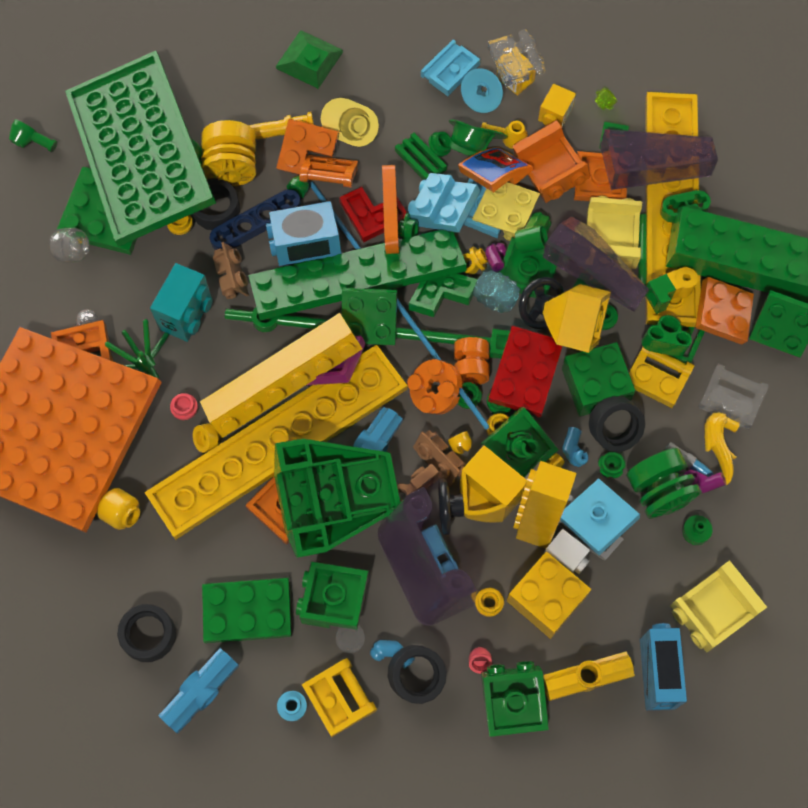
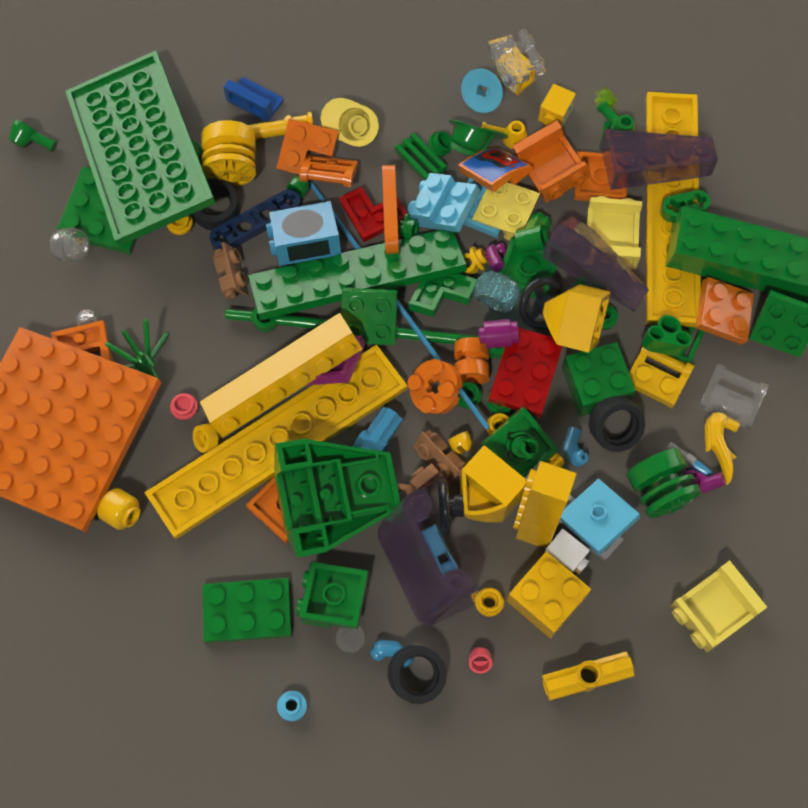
(131, 617): black tyre -> none
(182, 302): teal brick -> none
(198, 690): dark azure piece -> none
(252, 98): none -> blue panel
(309, 59): green slope -> none
(330, 702): yellow plate -> none
(450, 67): medium azure plate -> none
(498, 333): none -> magenta brick
(514, 699): green plate -> none
(614, 458): green plate -> none
(616, 121): none -> green bar
(642, 244): green bar -> none
(663, 668): dark azure brick -> none
(670, 286): leg -> none
(697, 530): green tile -> none

